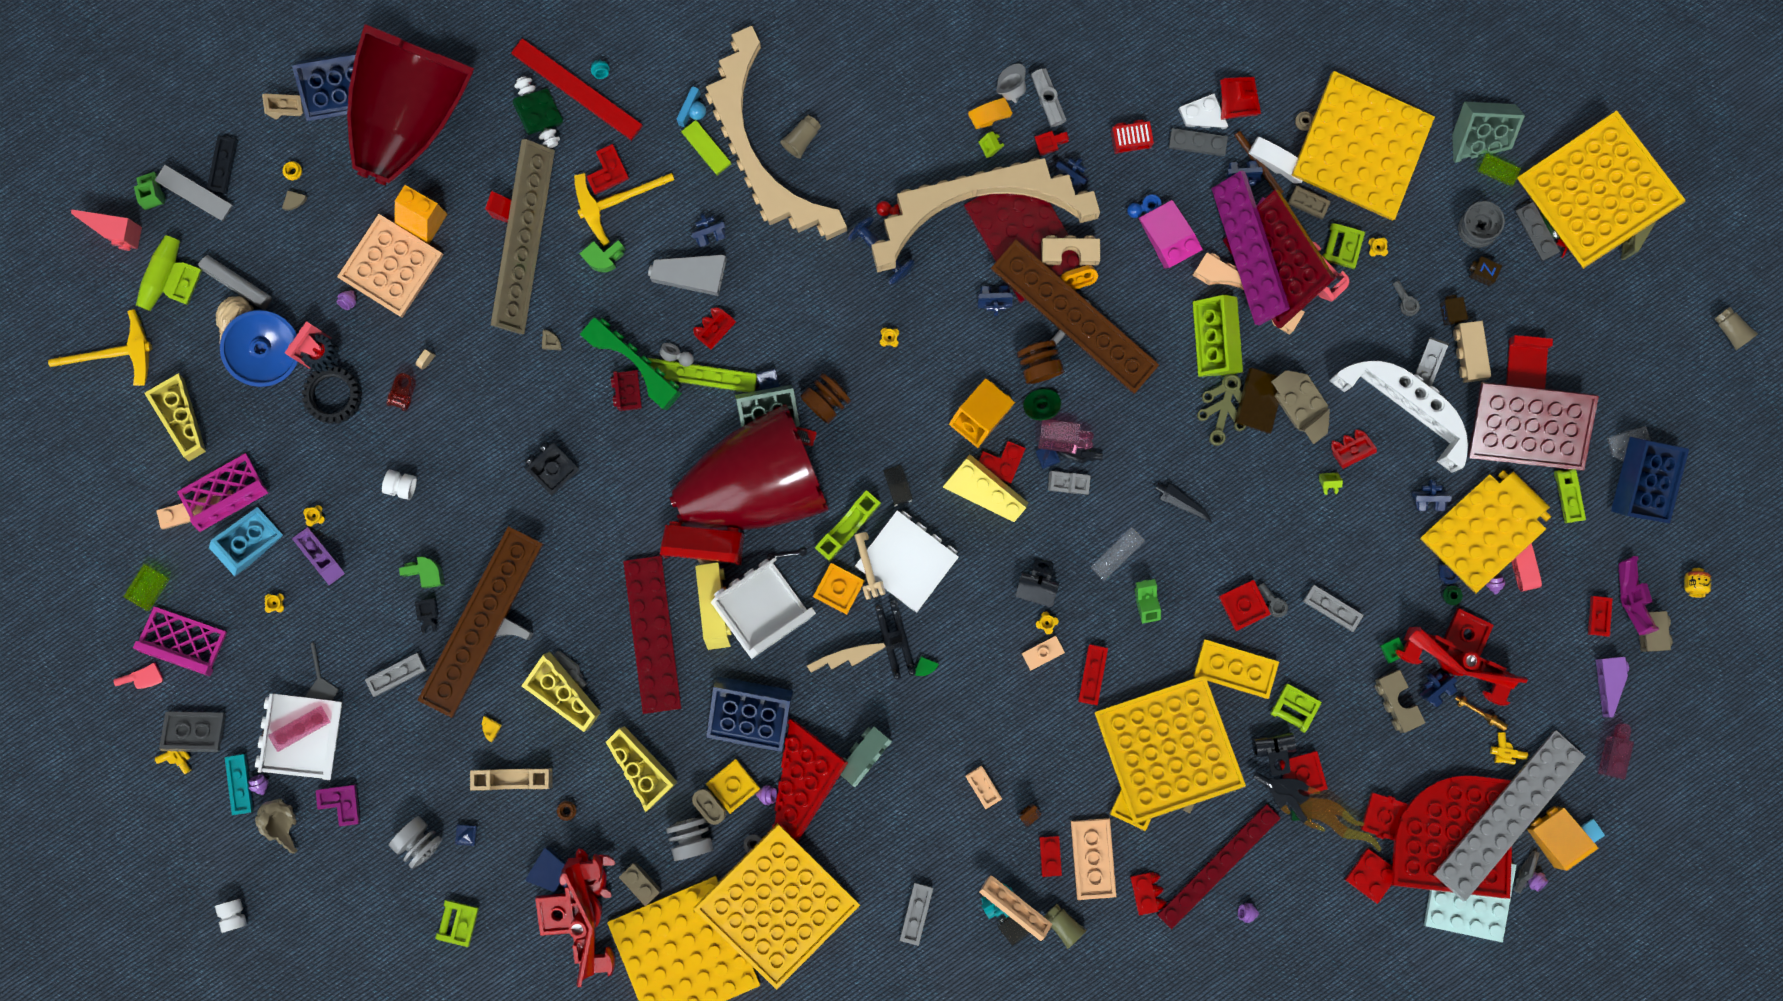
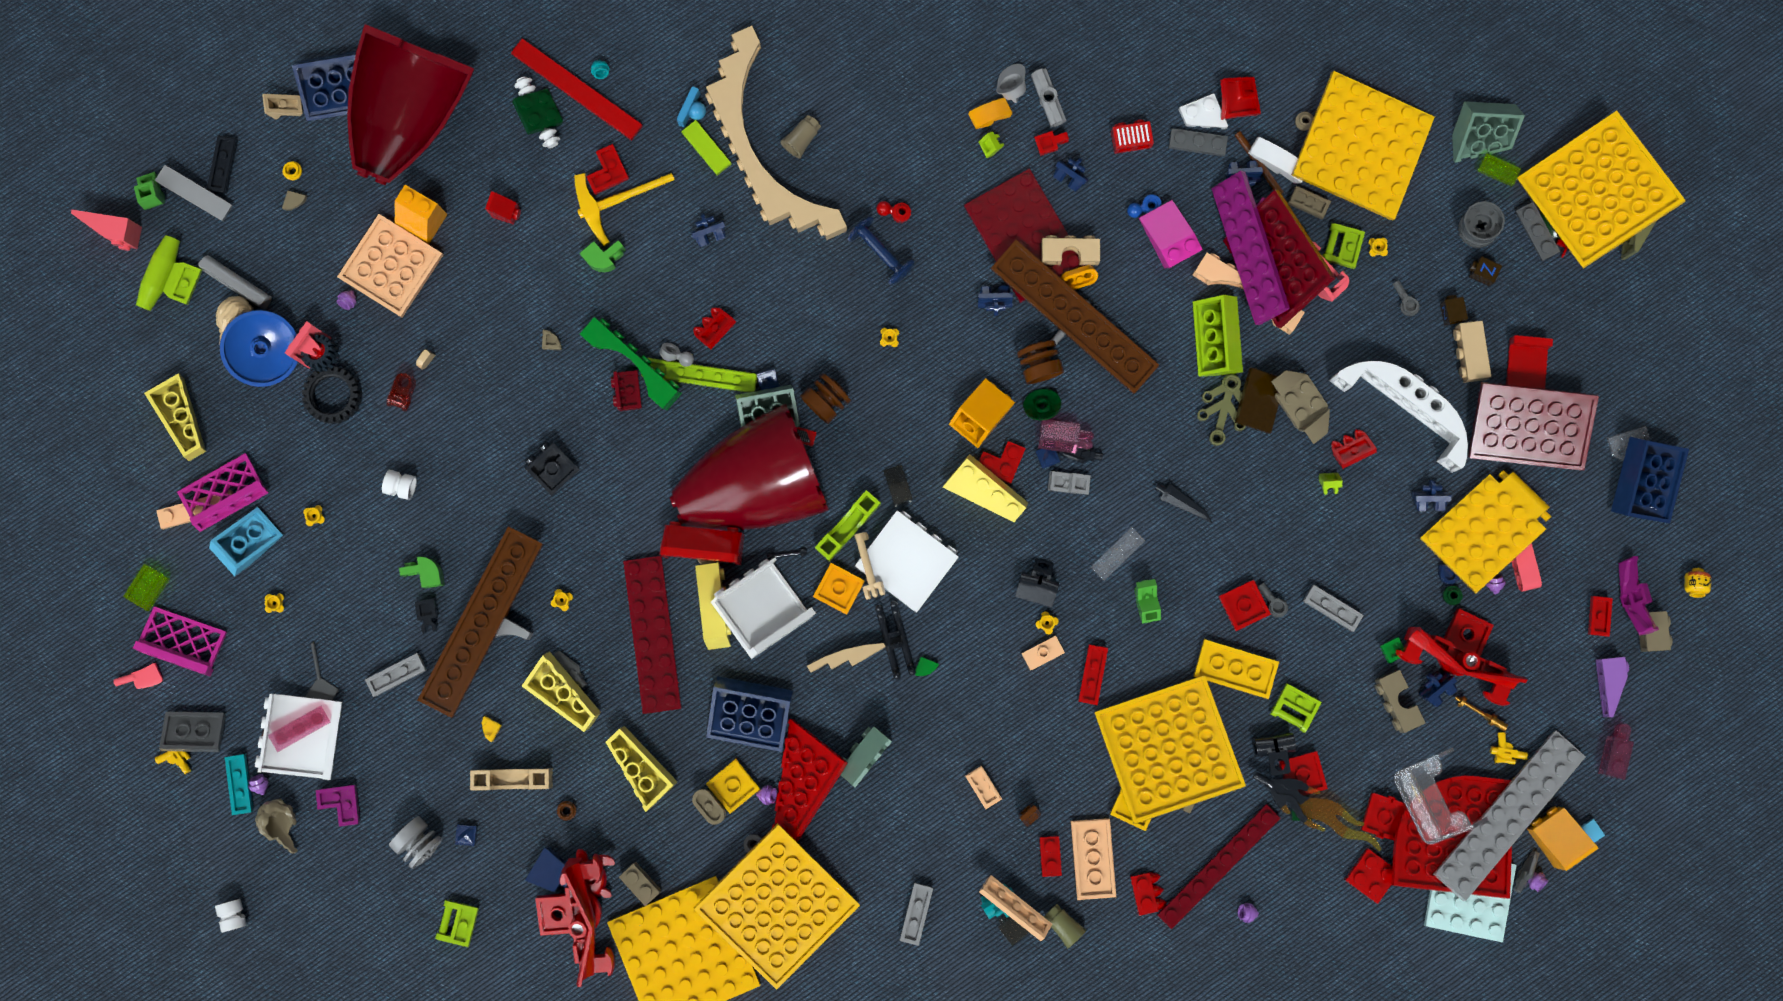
(136, 348): yellow piece -> none
(318, 556): medium lavender slope -> none
(522, 237): dark tan plate -> none
(556, 600): none -> yellow plate
(689, 839): light grey wheel -> none
(690, 273): light grey slope -> none
(1023, 179): tan arch -> none
(1427, 804): none -> clear windscreen
(1431, 360): light grey plate -> none
(1570, 496): lime plate -> none
(1735, 328): dark tan plant -> none

